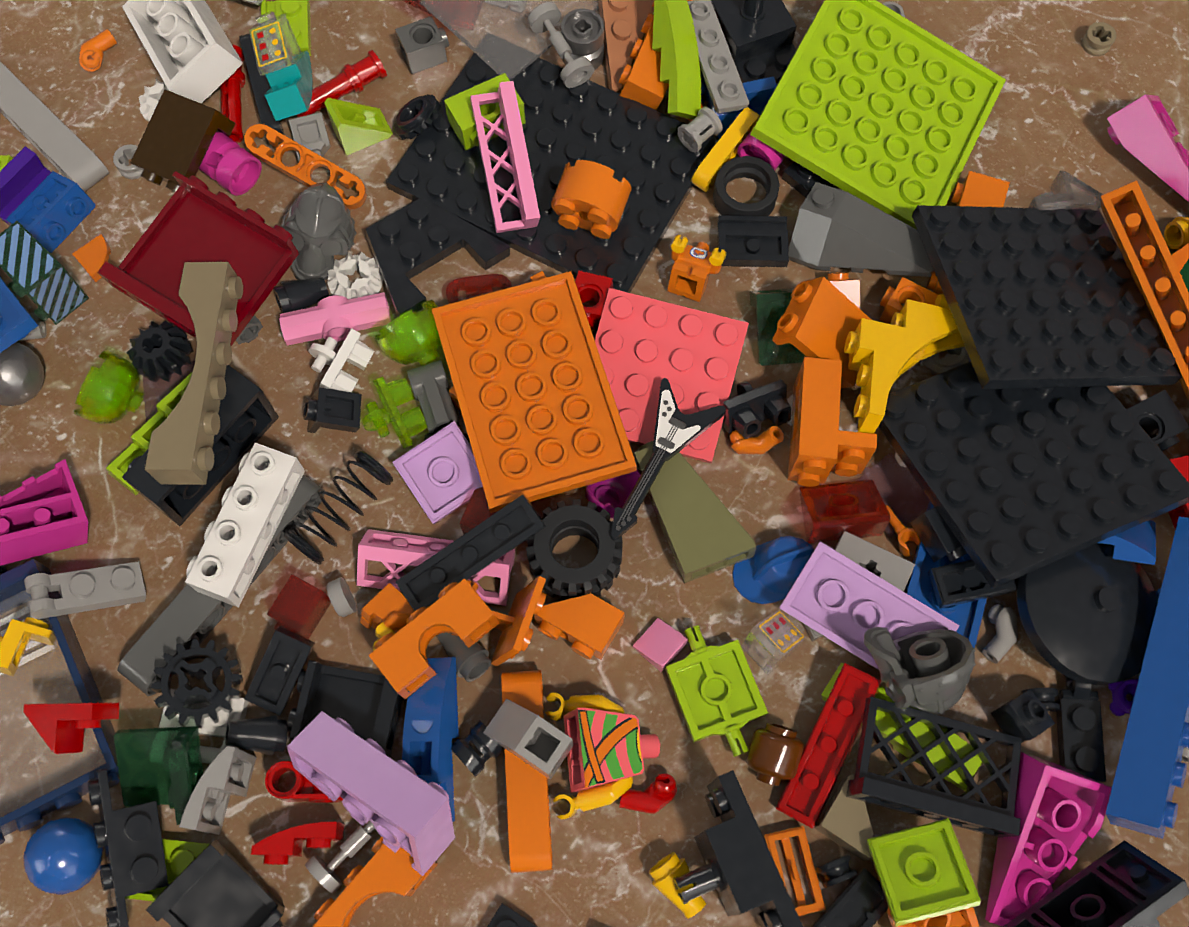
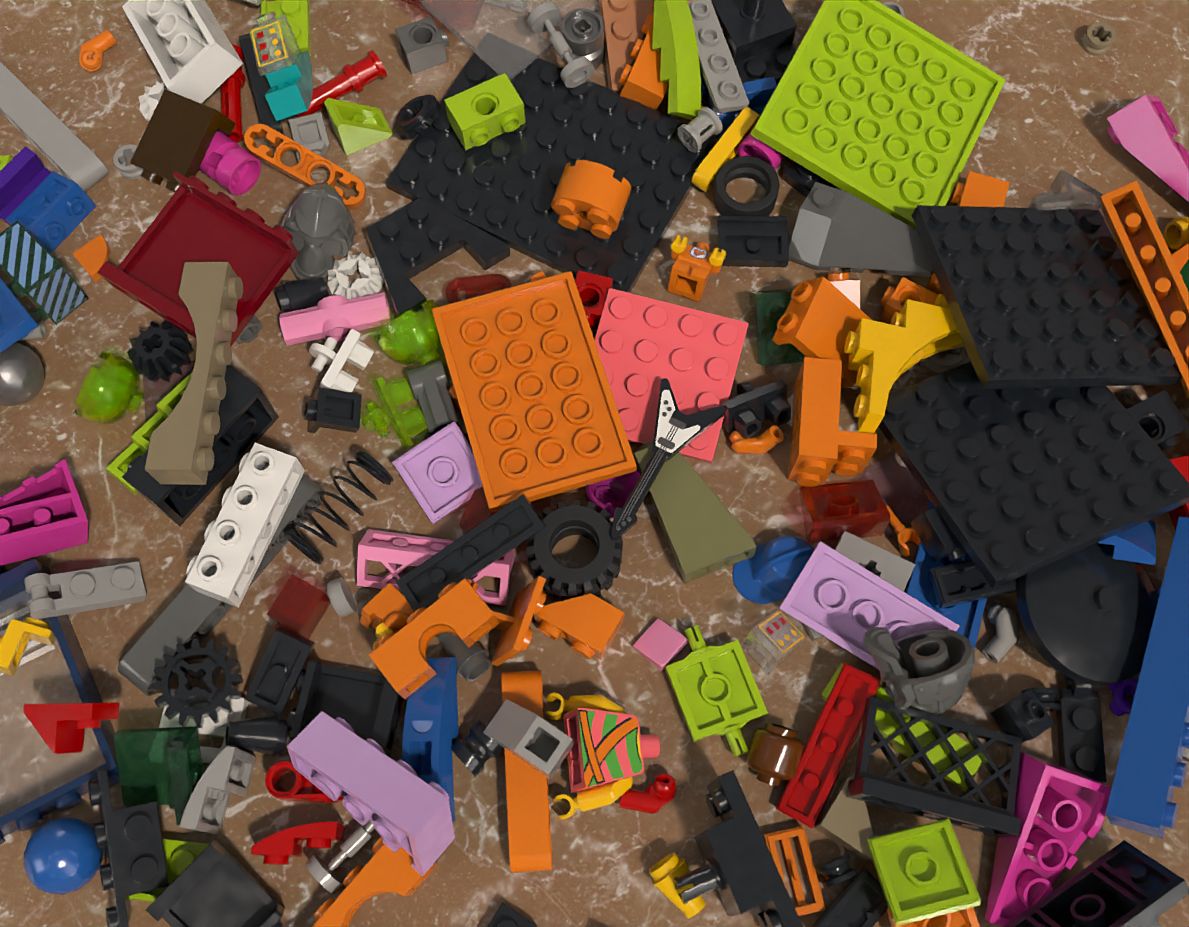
(518, 155): bright pink fence -> none

